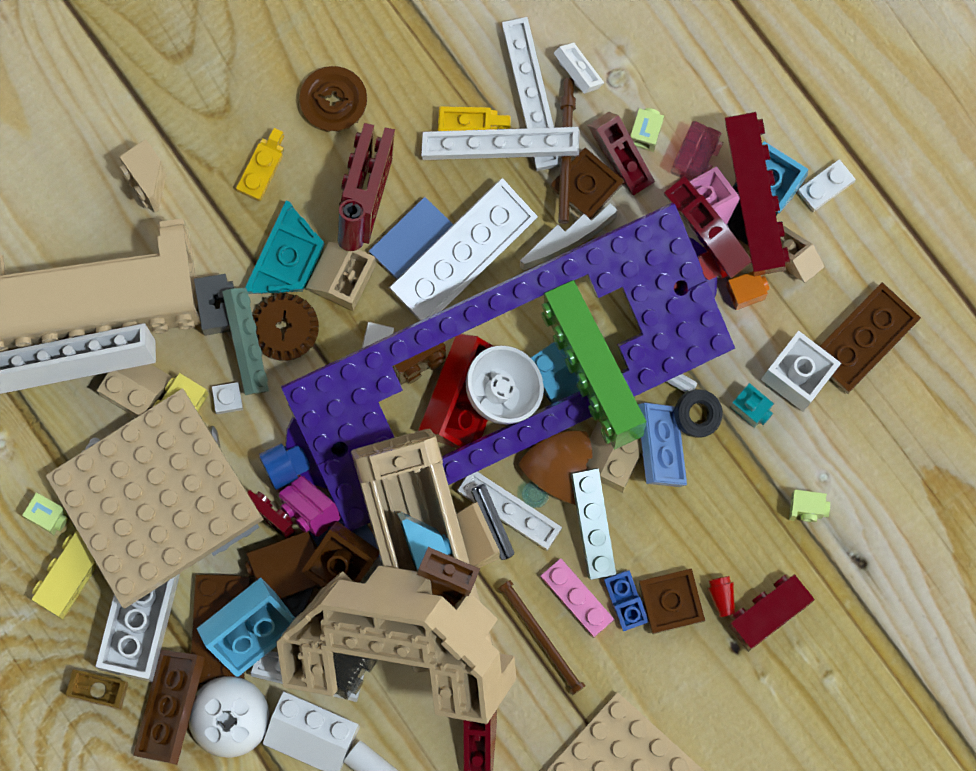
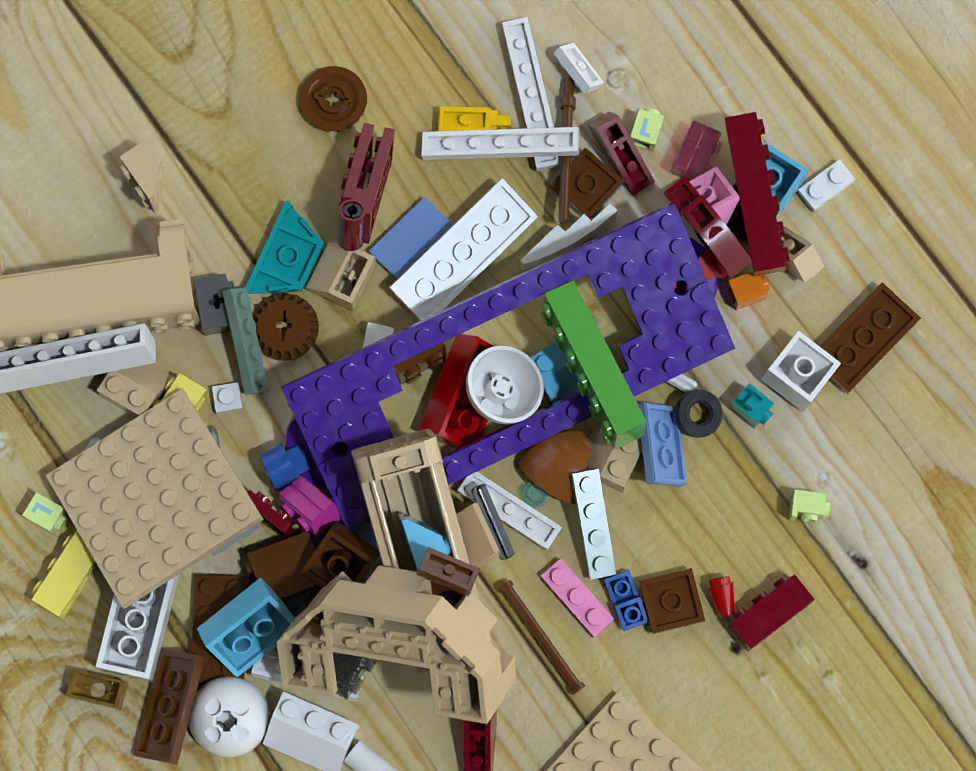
(262, 166): yellow hinge -> none

